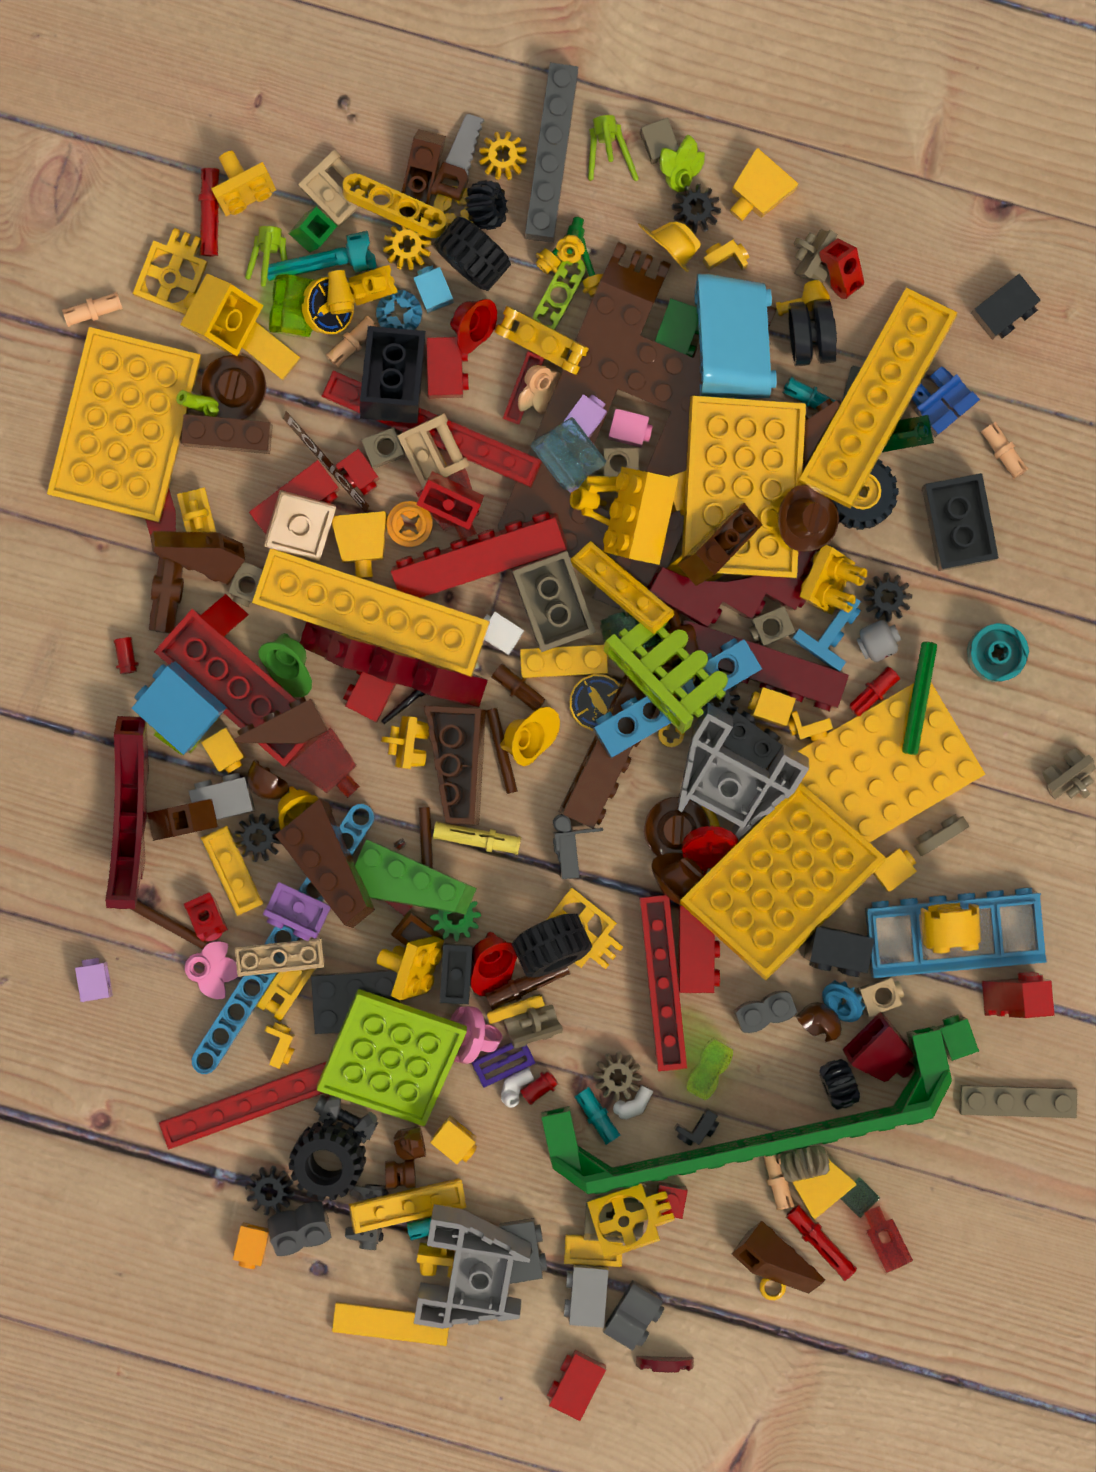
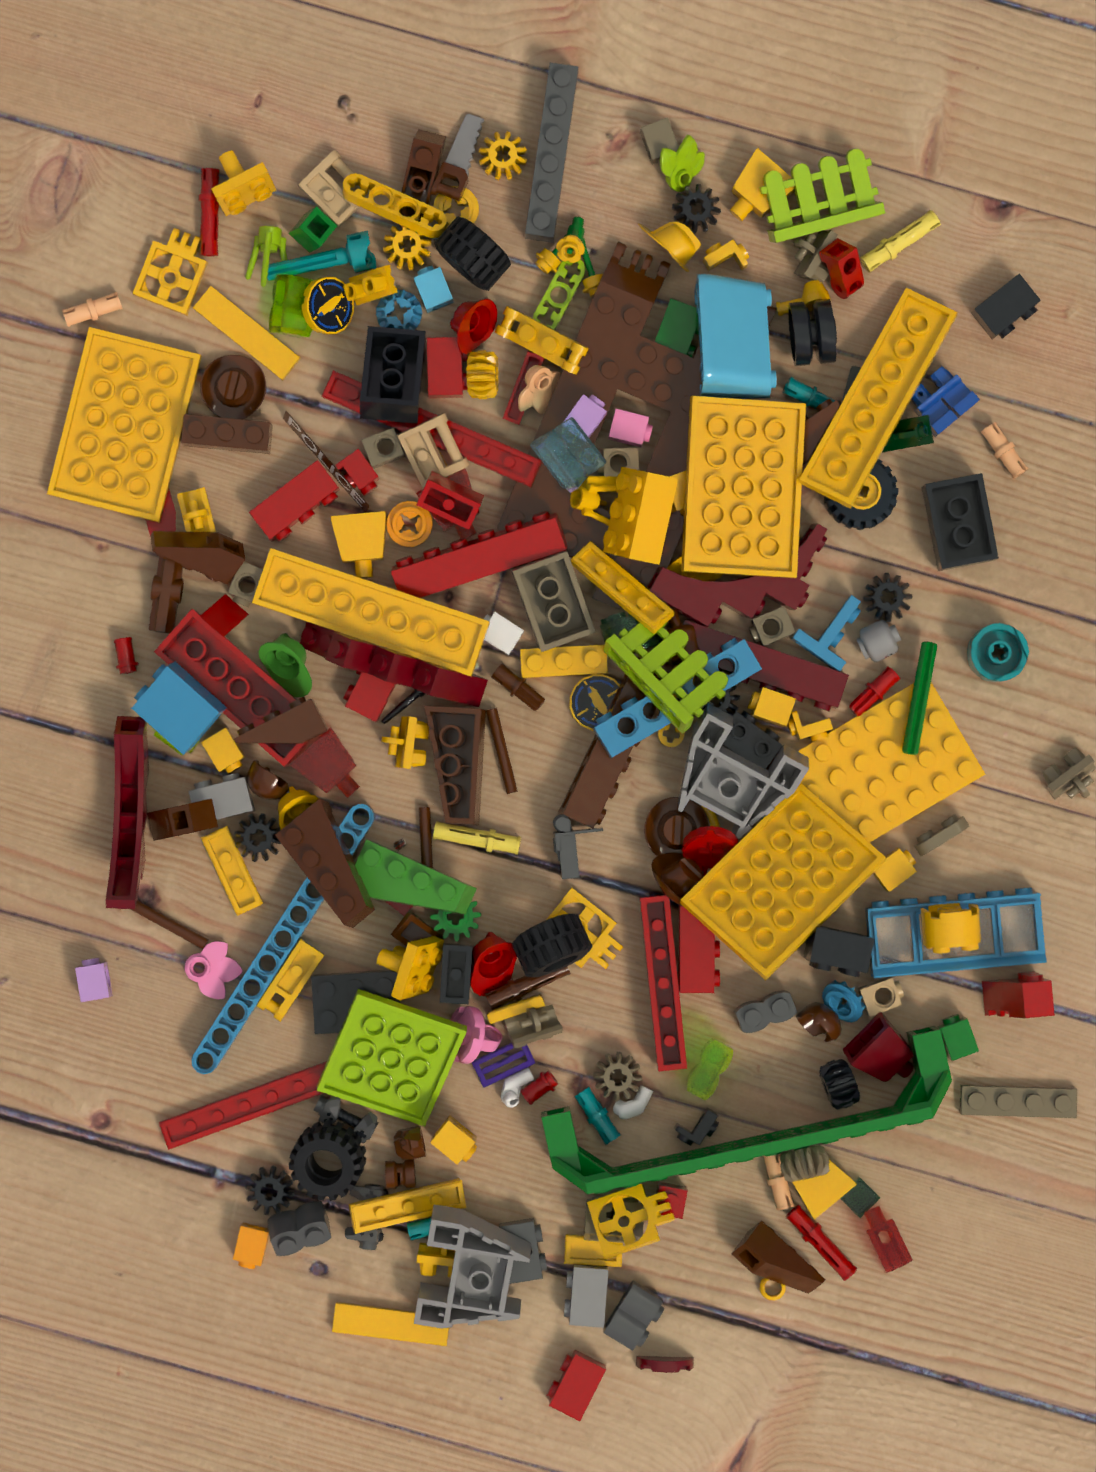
(200, 403): lime arm -> none
(202, 907): red brick -> none
(220, 314): yellow brick -> none
(283, 1051): yellow bracket -> none
(297, 911): medium lavender bracket -> none
(297, 954): tan tile -> none
(299, 525): tan plate -> none
(340, 297): yellow cone -> none
(350, 343): light nougat pin -> none
(482, 374): none -> yellow gear
(486, 204): black gear -> none
(531, 736): yellow piece -> none
(605, 131): lime plant -> none
(720, 545): reddish brown slope -> none
(807, 519): reddish brown hat -> none
(828, 579): yellow plate -> none
(835, 200): none -> lime fence
(892, 246): none -> light yellow pin

